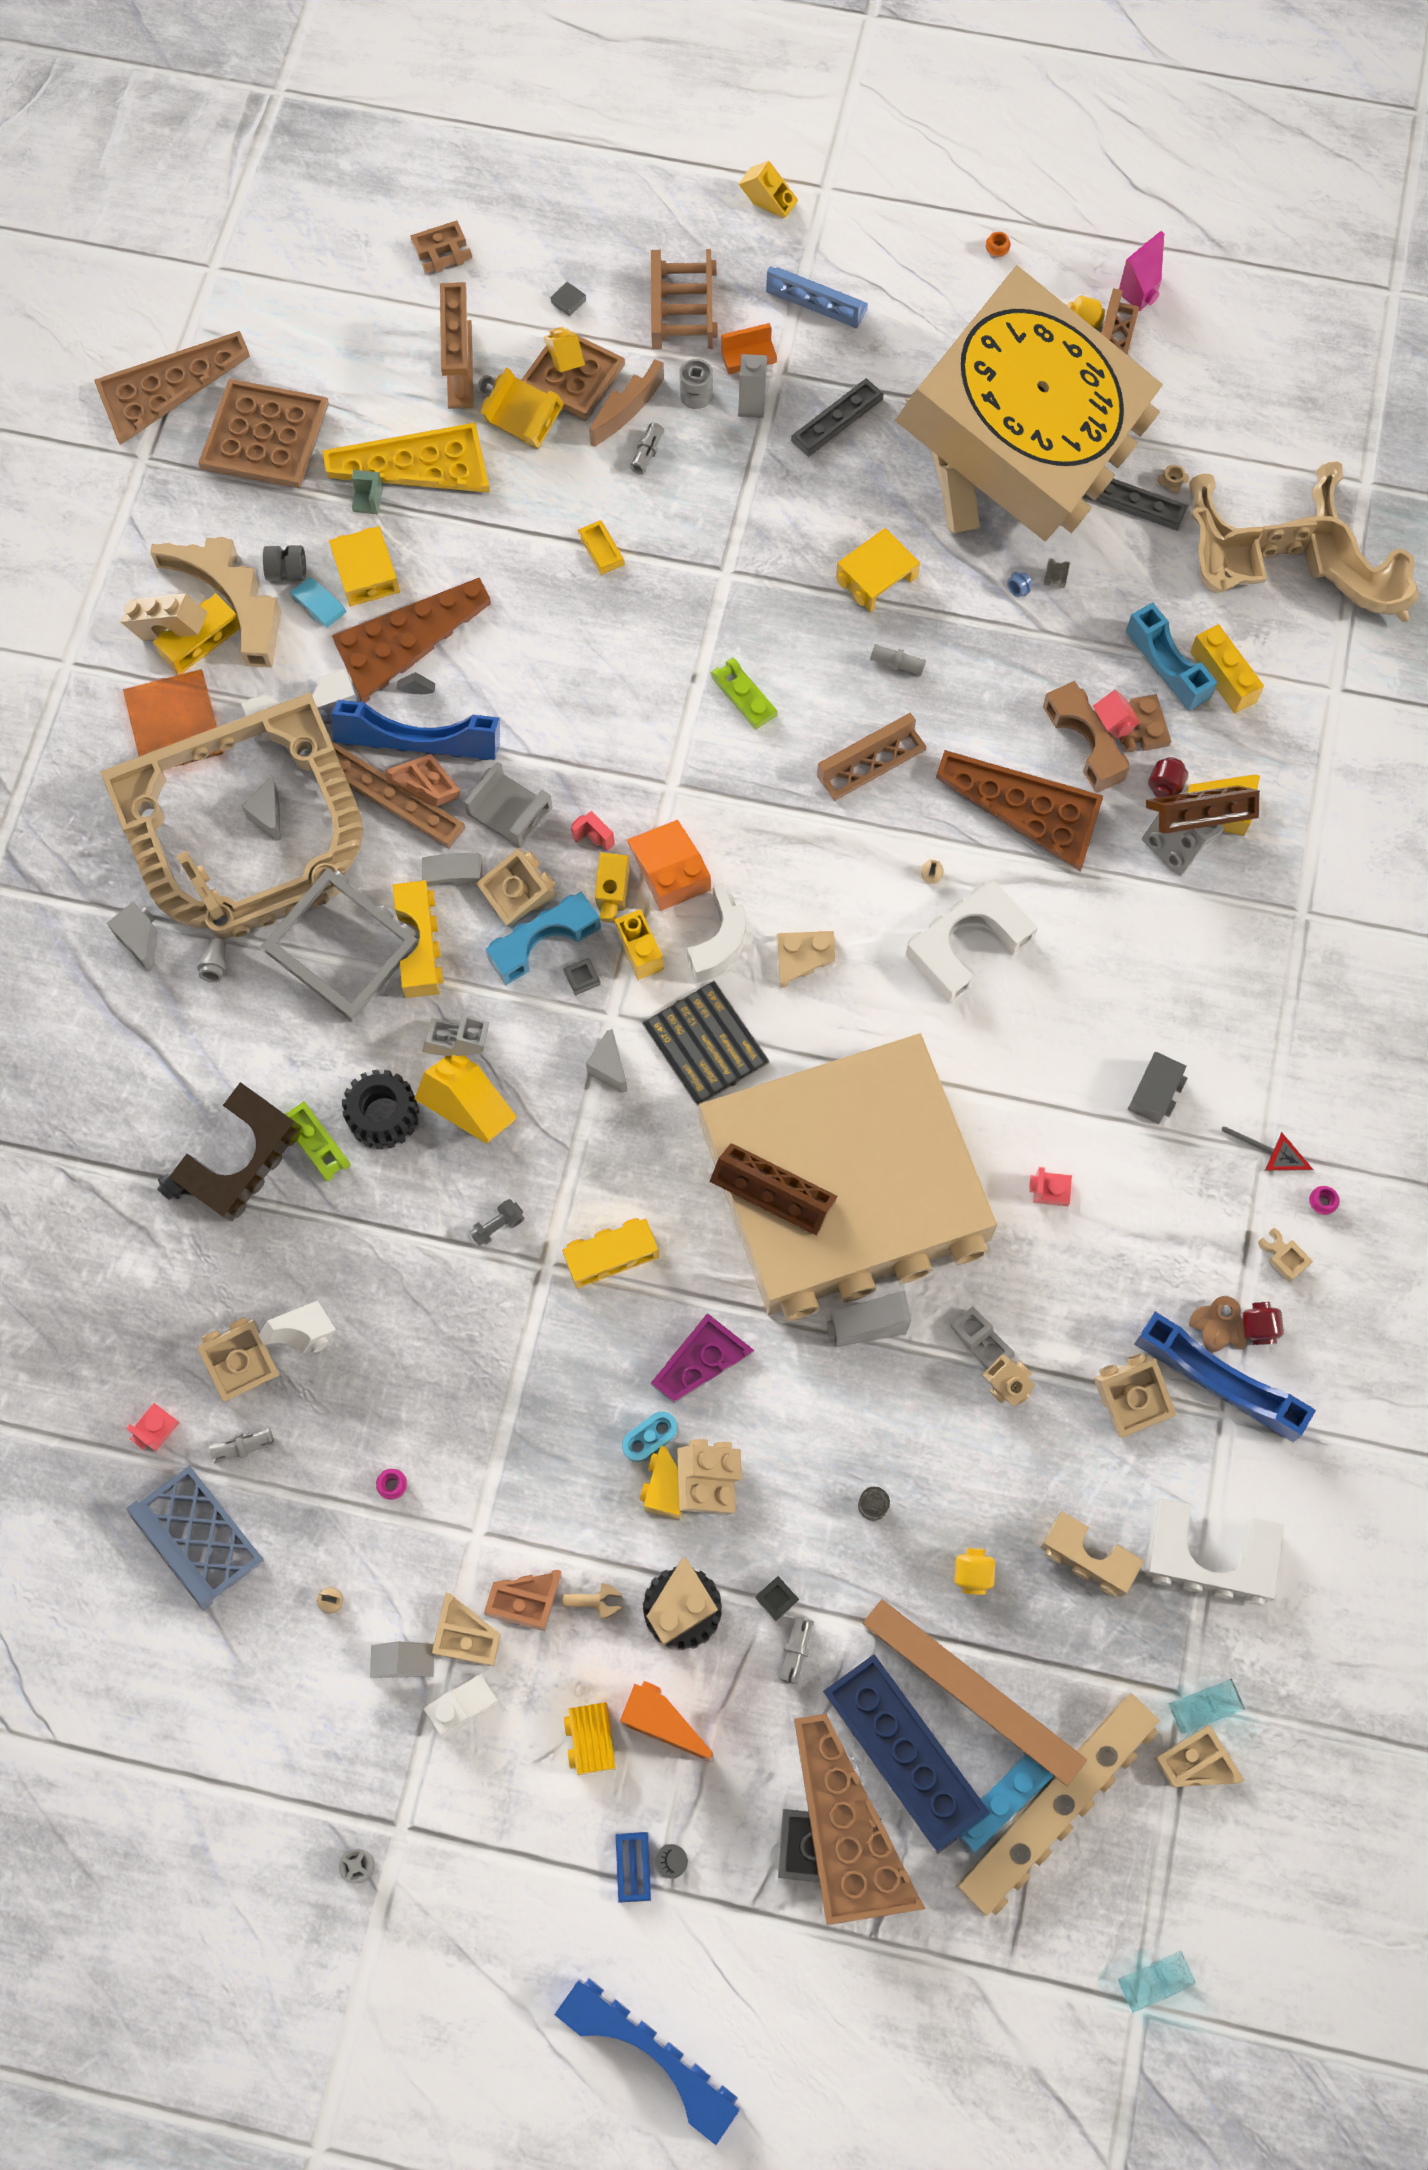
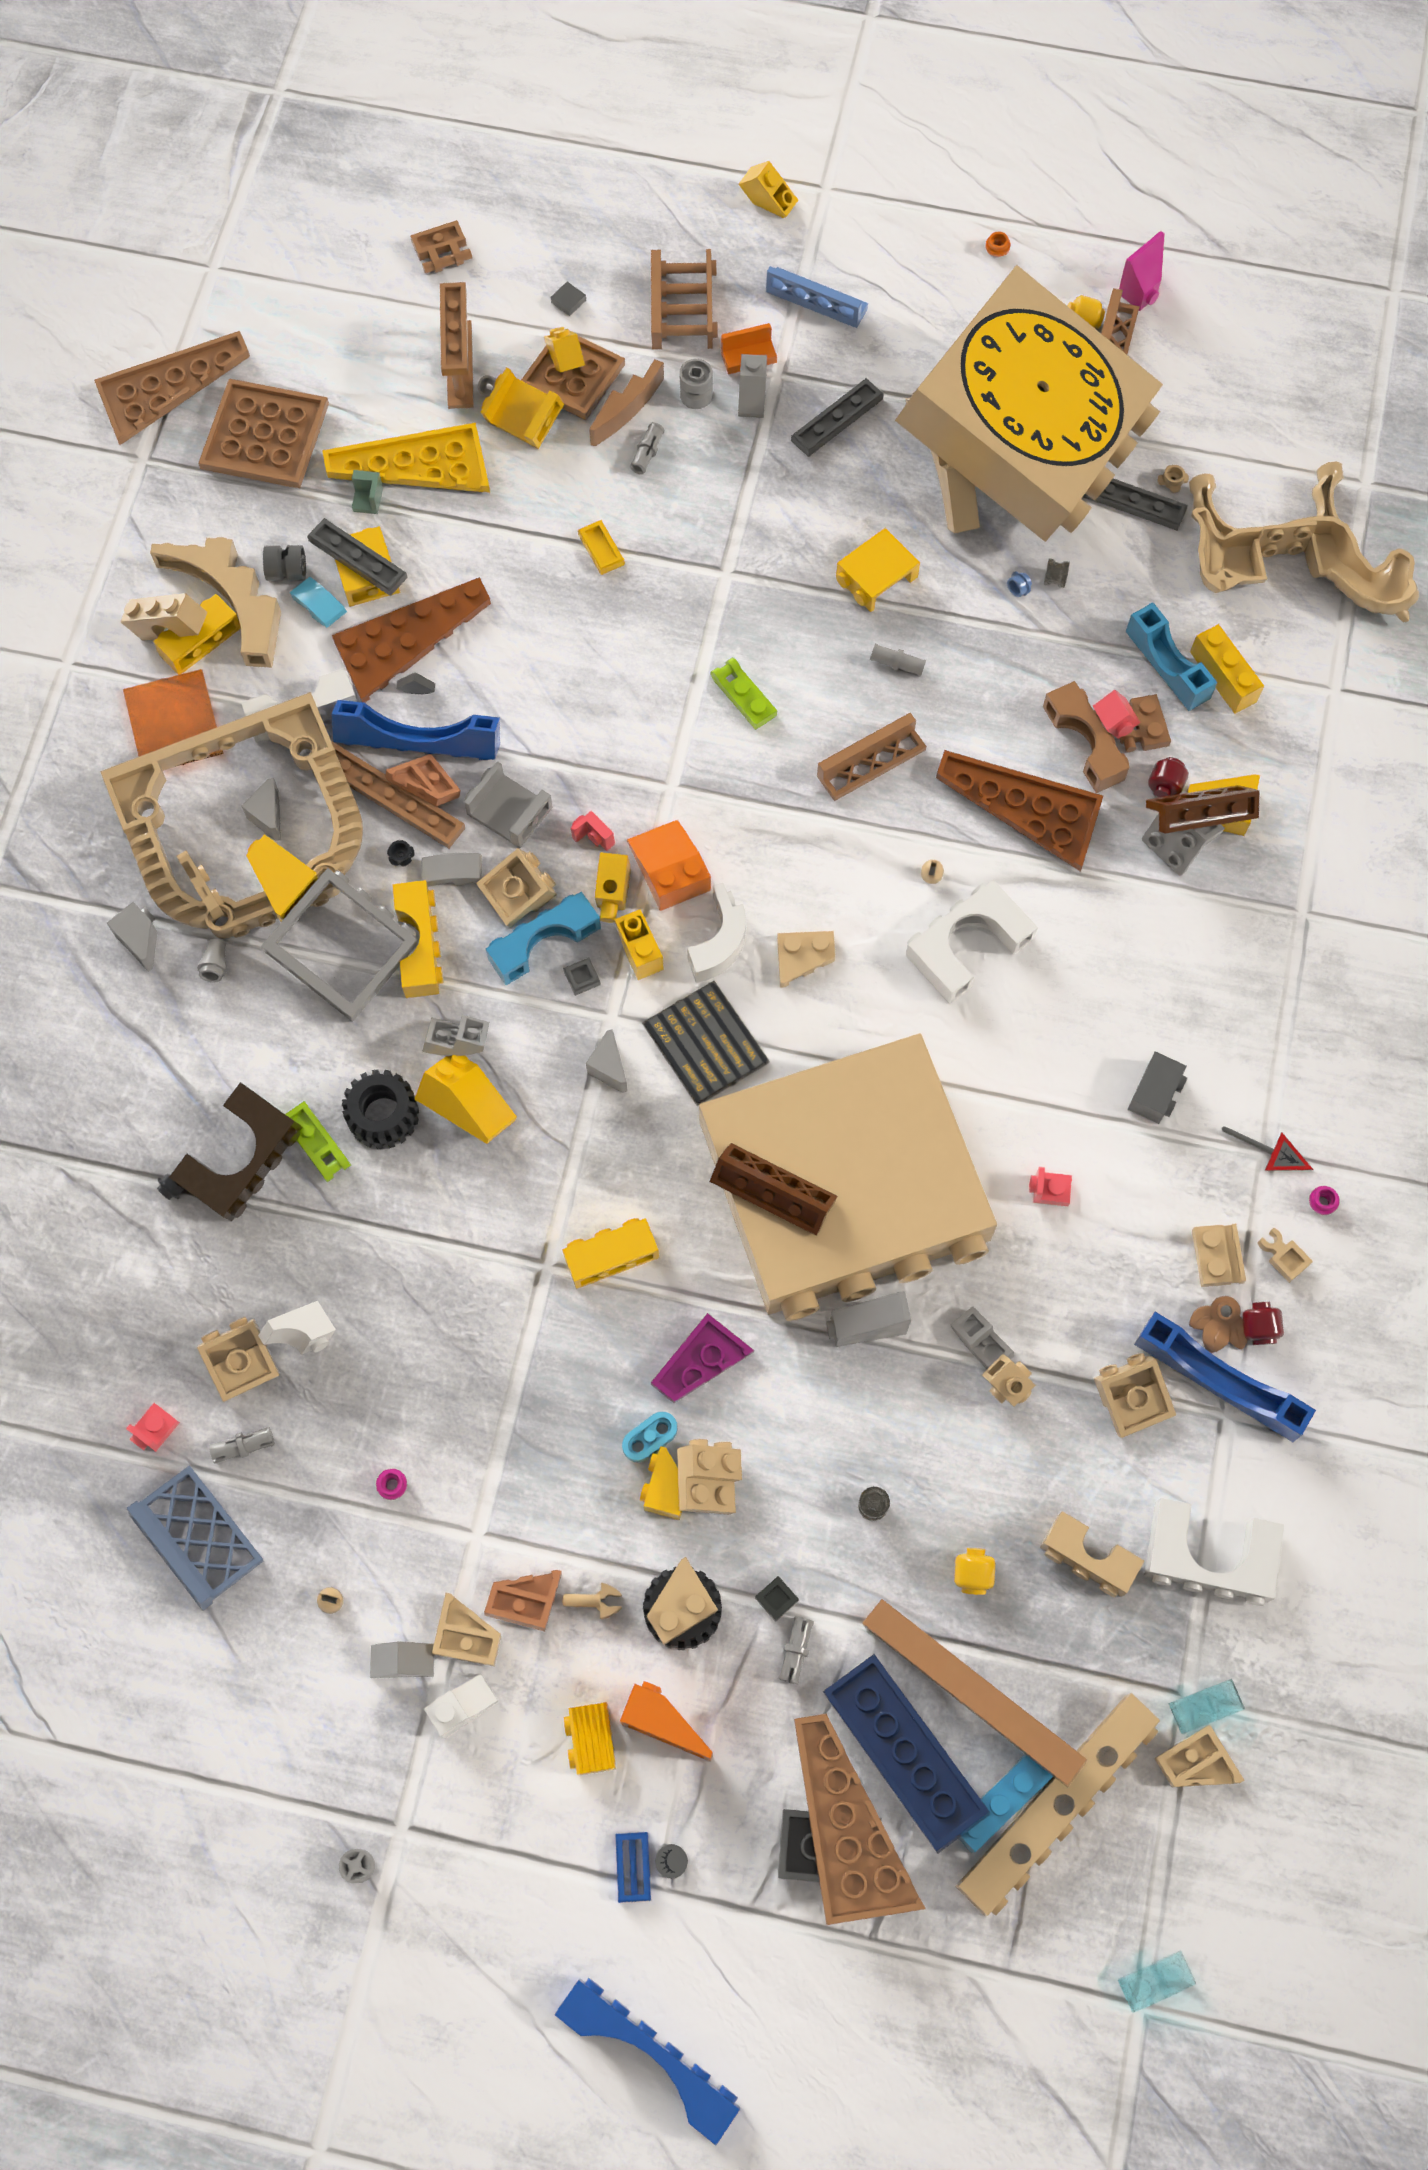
(280, 874): none -> yellow slope
(357, 556): none -> dark grey tile
(400, 847): none -> black plate
(509, 1214): dark grey bar -> none
(1218, 1255): none -> tan plate

